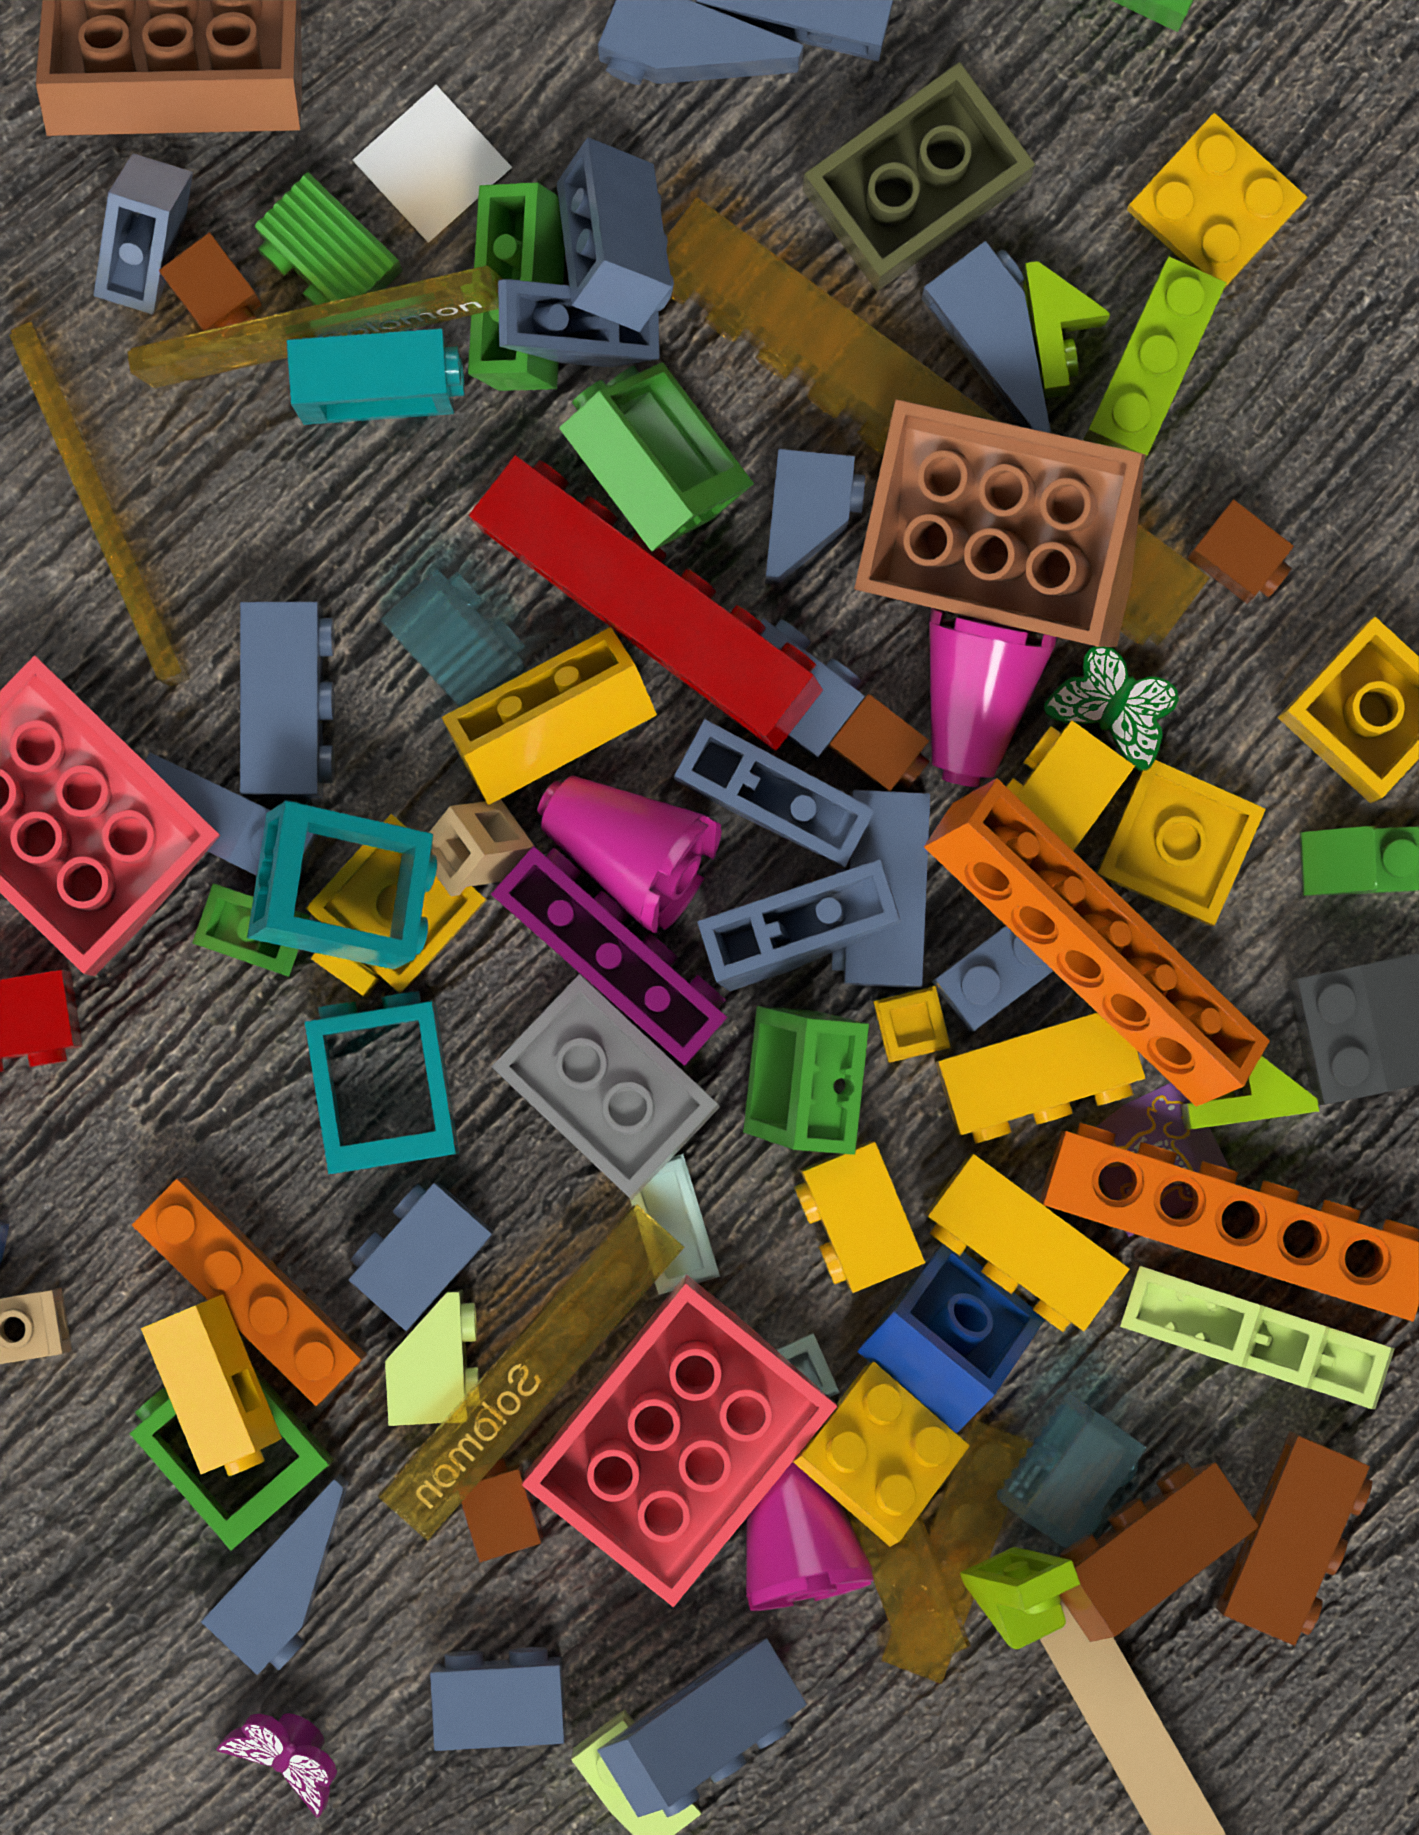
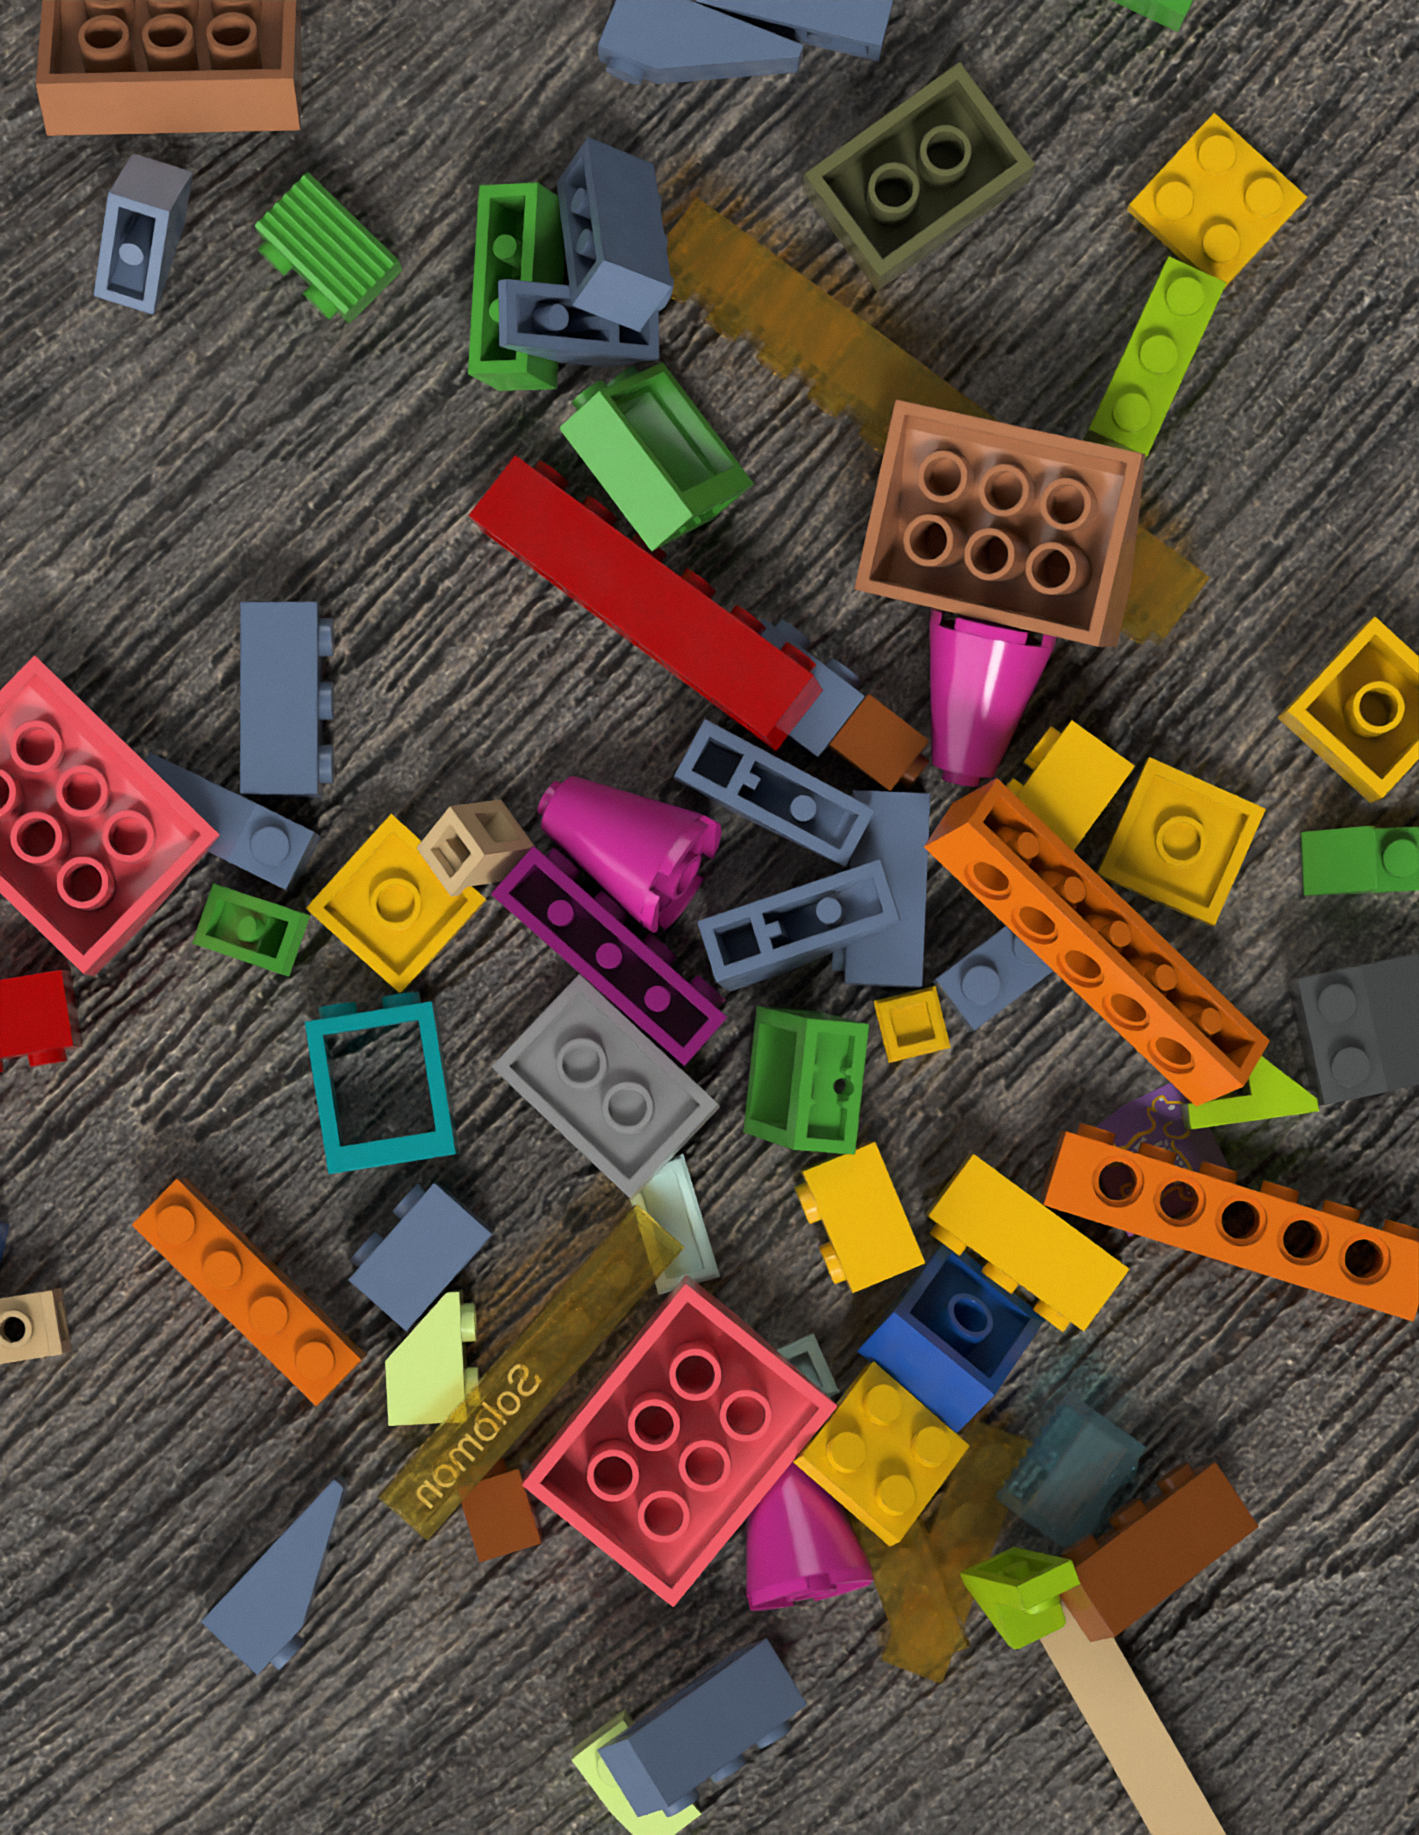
(98, 505): clear yellow tile -> none
(210, 285): dark orange brick -> none
(212, 1386): yellow brick -> none
(235, 1528): bright green window -> none
(266, 338): clear yellow tile -> none
(279, 876): teal window -> none
(289, 1747): magenta animal -> none
(352, 973): yellow tile -> none
(374, 376): teal window -> none
(431, 163): white sticker -> none
(453, 639): clear light blue brick -> none
(498, 1700): sand blue brick -> none
(549, 715): yellow brick -> none
(809, 507): sand blue slope -> none
(990, 323): sand blue slope -> none
(1038, 1076): yellow brick -> none
(1054, 309): lime slope -> none
(1116, 704): animal -> none
(1243, 553): dark orange brick -> none
(1257, 1337): yellowish green slope -> none
(1296, 1539): dark orange brick -> none

